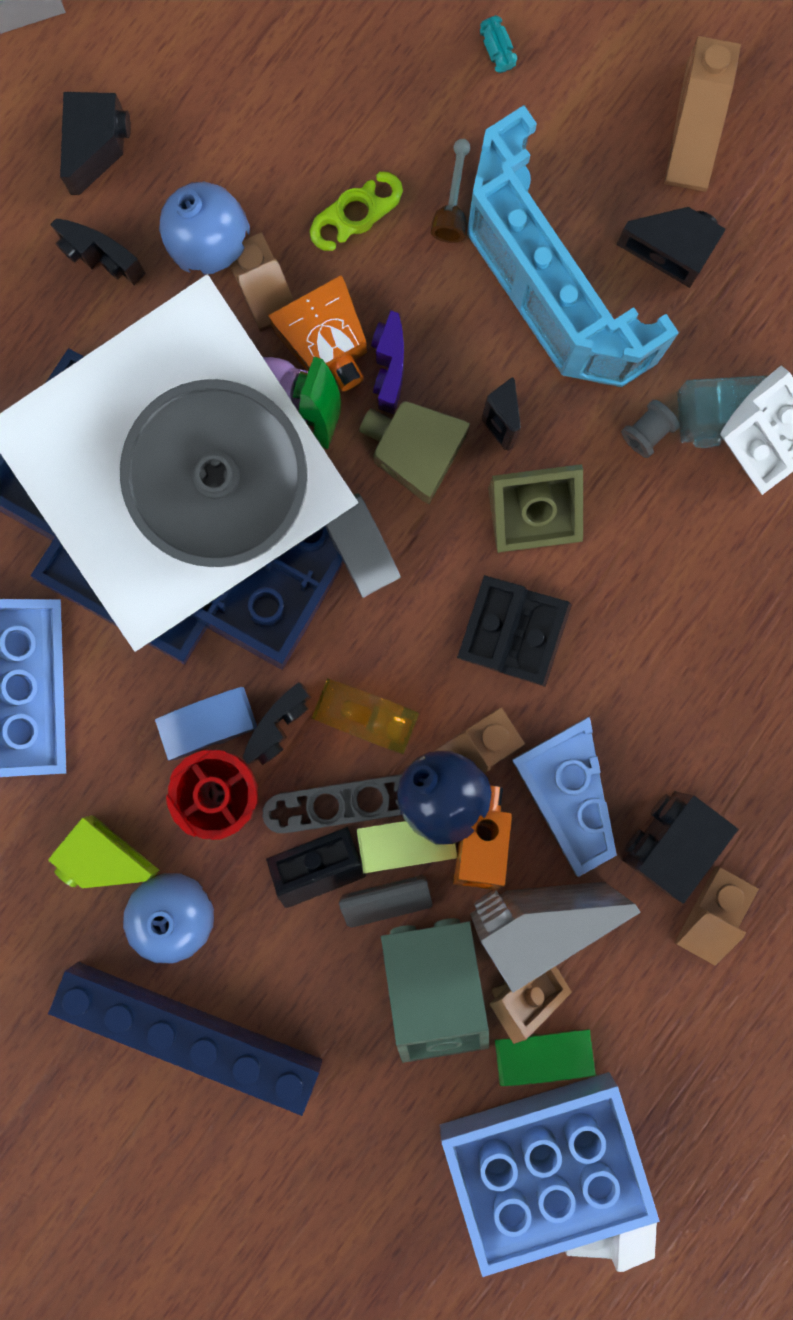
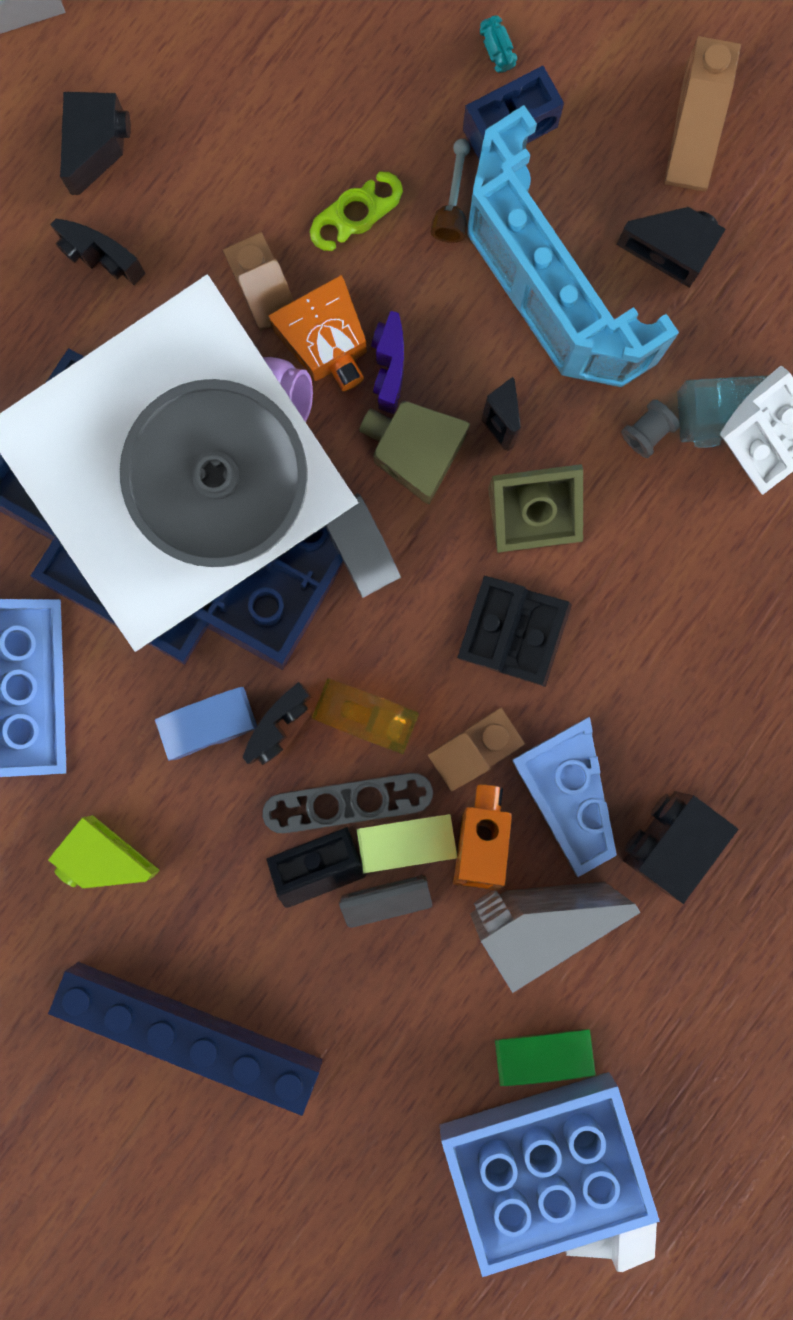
(182, 905): medium blue cylinder -> none
(191, 798): red cylinder -> none
(203, 227): medium blue cylinder -> none
(319, 400): green slope -> none
(435, 990): sand green slope -> none
(443, 796): dark blue cylinder -> none
(530, 1005): medium nougat slope -> none
(532, 90): none -> dark blue brick
(716, 917): medium nougat slope -> none

